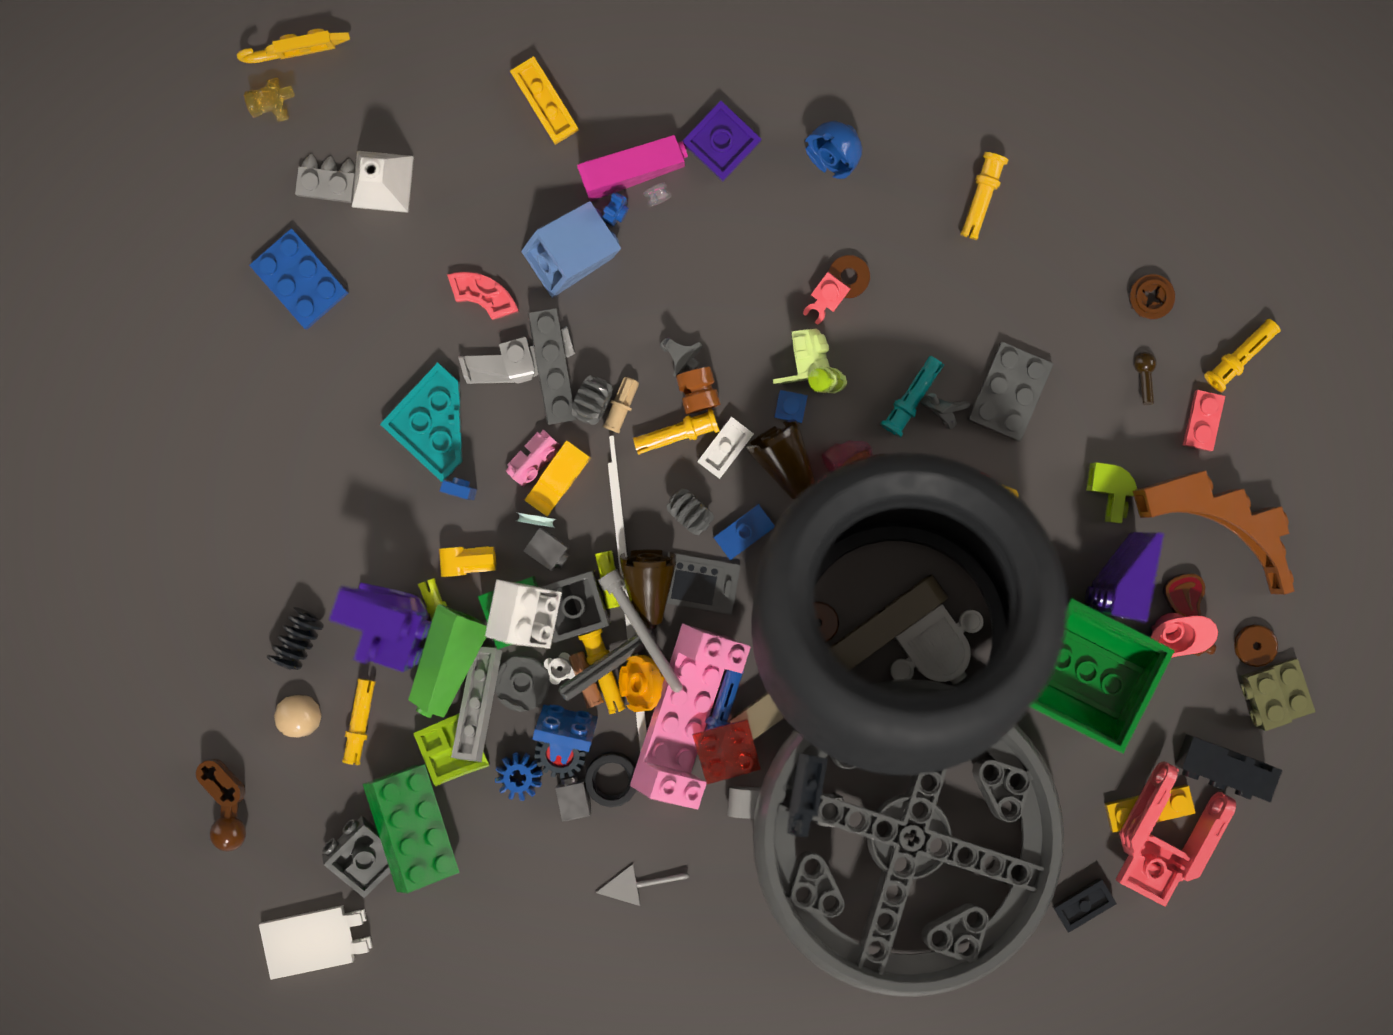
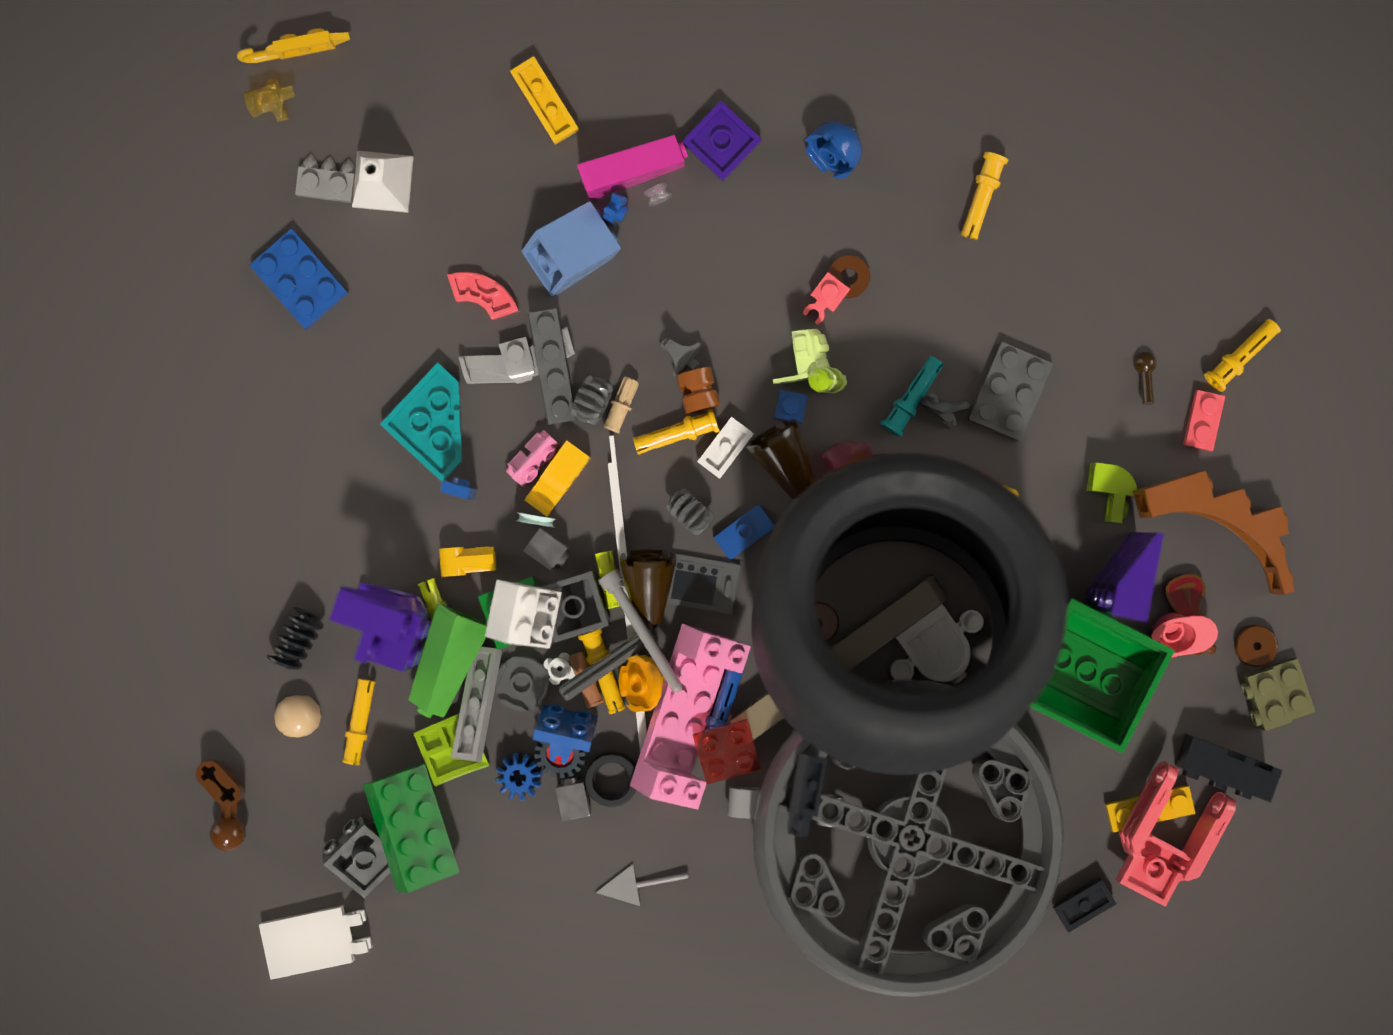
(1165, 295): reddish brown gear -> none

